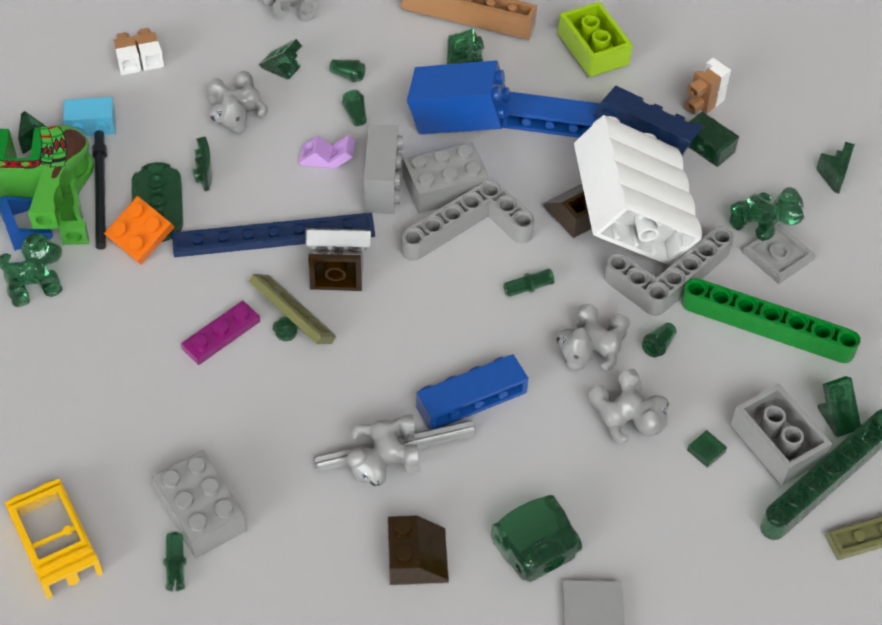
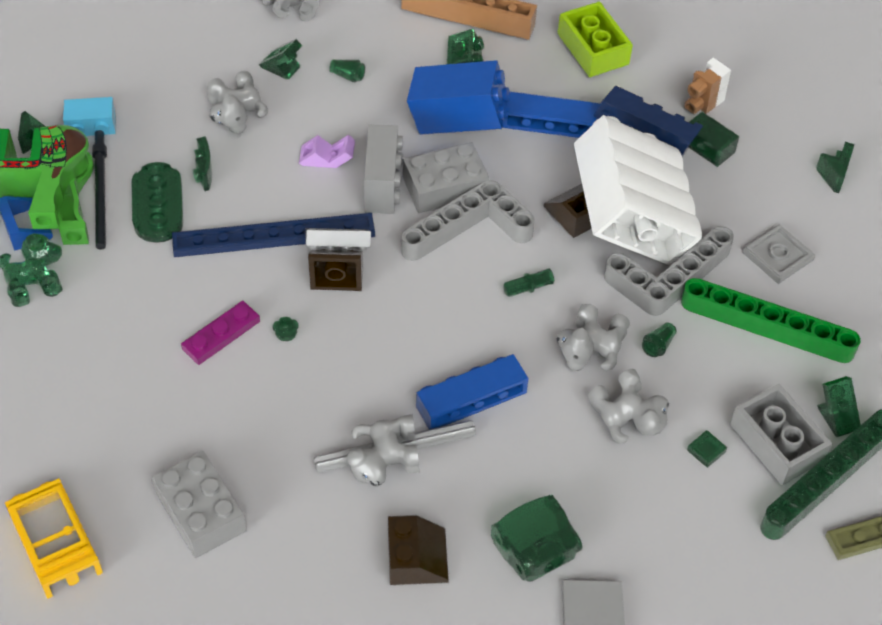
(139, 230): orange plate -> none
(144, 44): white hips -> none
(174, 561): clear green axle -> none
(292, 309): olive tile -> none
(354, 105): clear green cone -> none
(757, 208): clear green animal -> none

